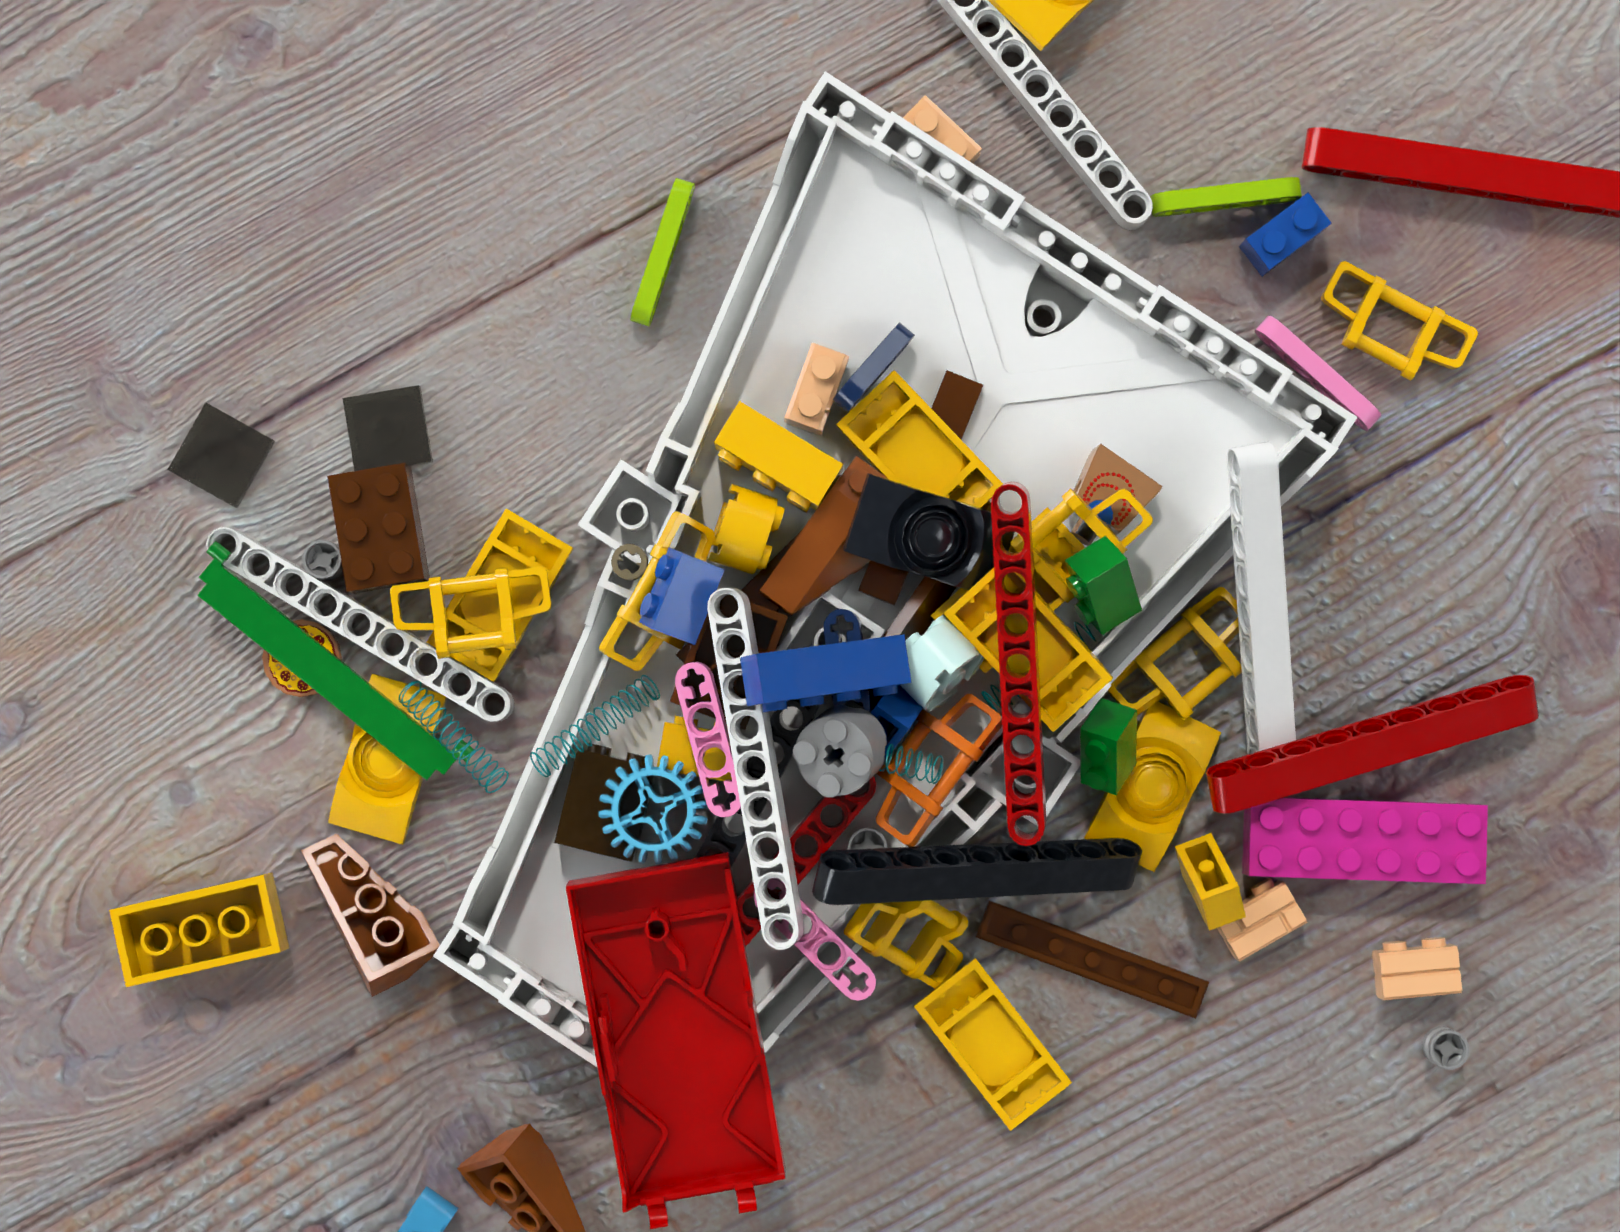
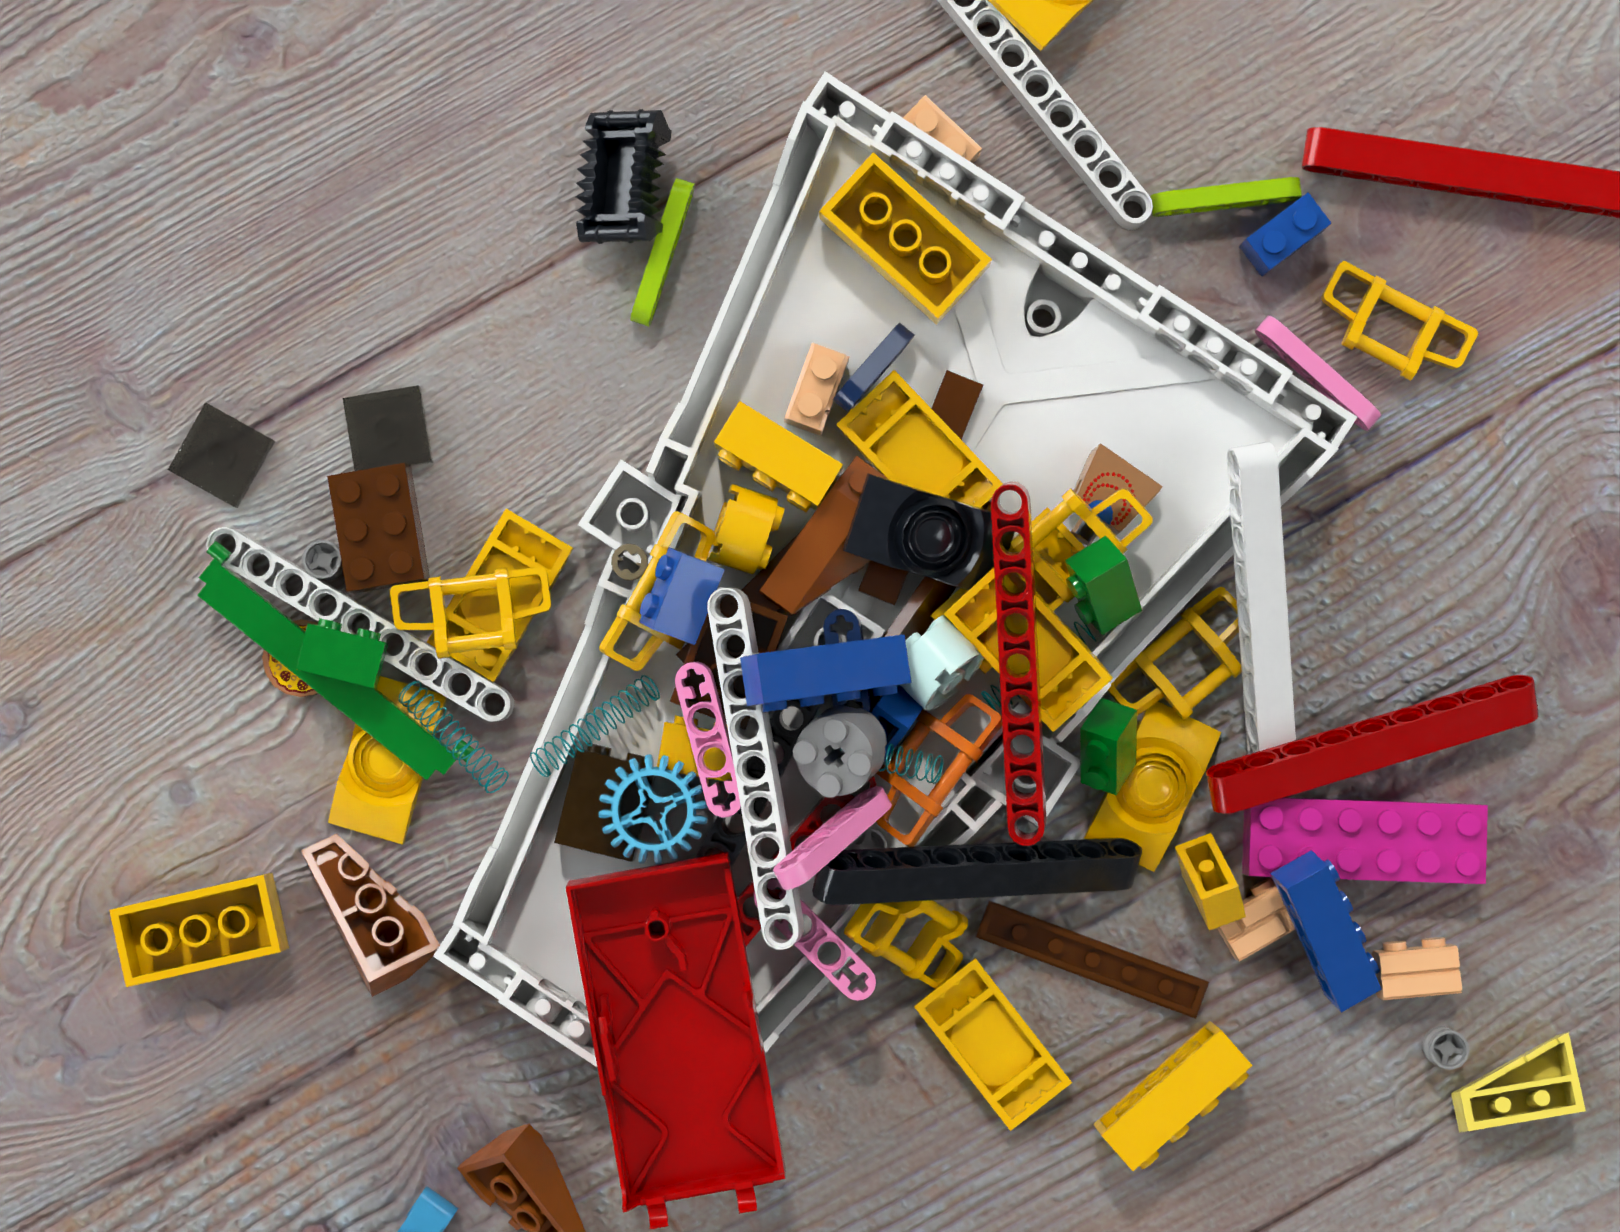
(342, 655): none -> green brick
(621, 176): none -> black piece
(832, 838): none -> bright pink beam
(904, 238): none -> yellow brick
(1173, 1096): none -> yellow brick
(1327, 930): none -> blue brick
(1522, 1090): none -> light yellow wedge

